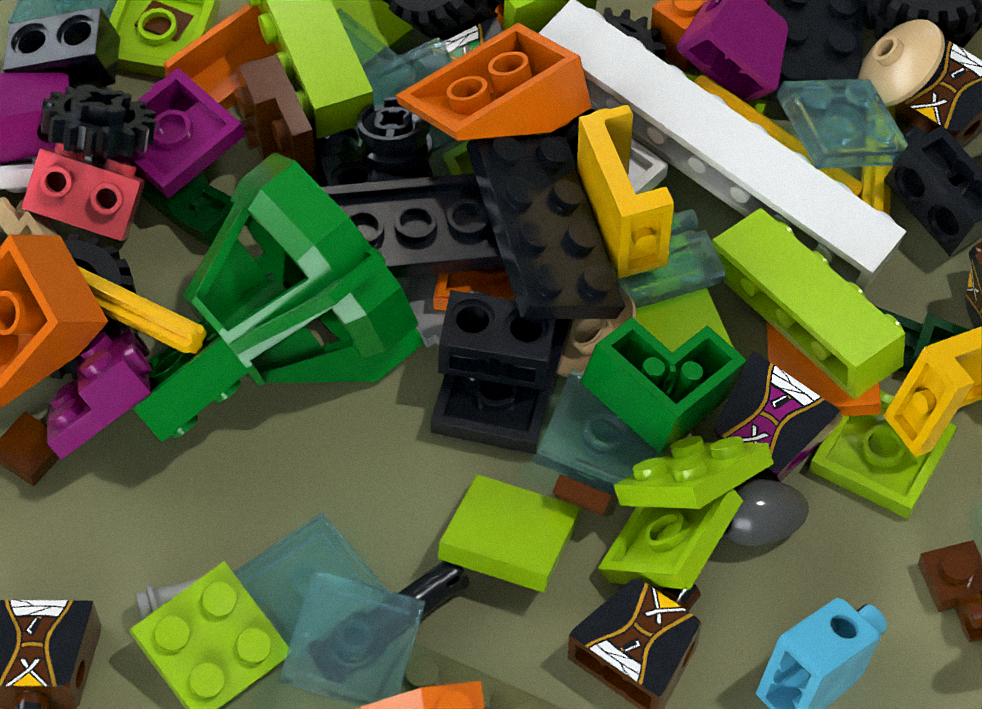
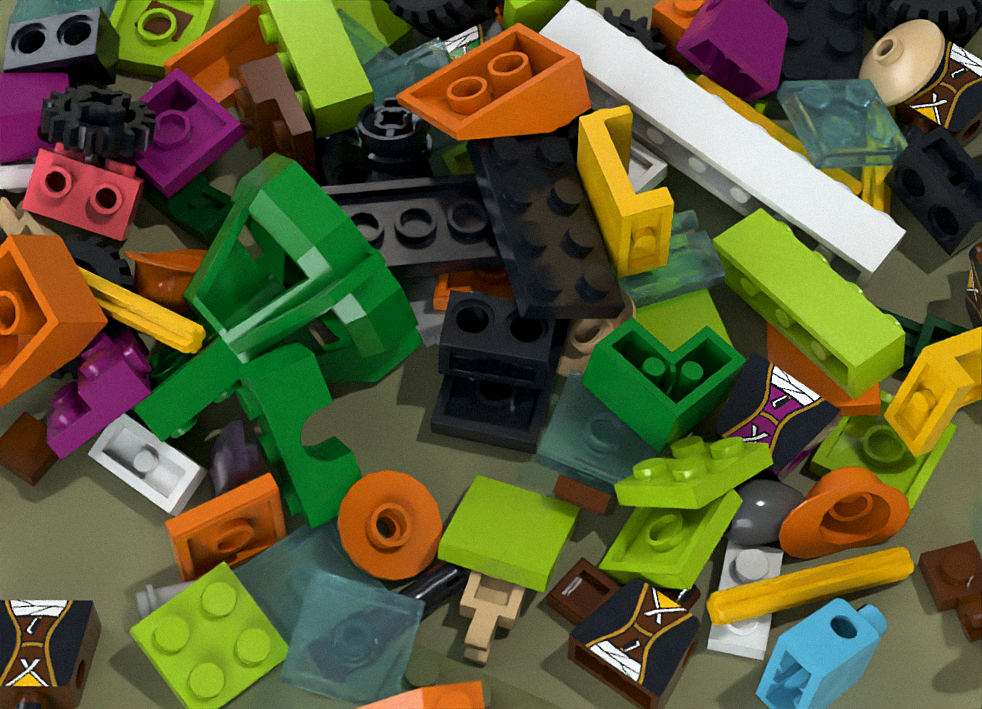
(148, 464): none -> white plate
(166, 275): none -> orange piece
(227, 528): none -> orange tile
(232, 460): none -> clear purple slope
(282, 394): none -> green arch
(411, 521): none -> orange dish
(489, 604): none -> tan plate
(581, 592): none -> reddish brown tile
(740, 567): none -> white plate
(809, 585): none -> yellow axle
(843, 513): none -> orange piece

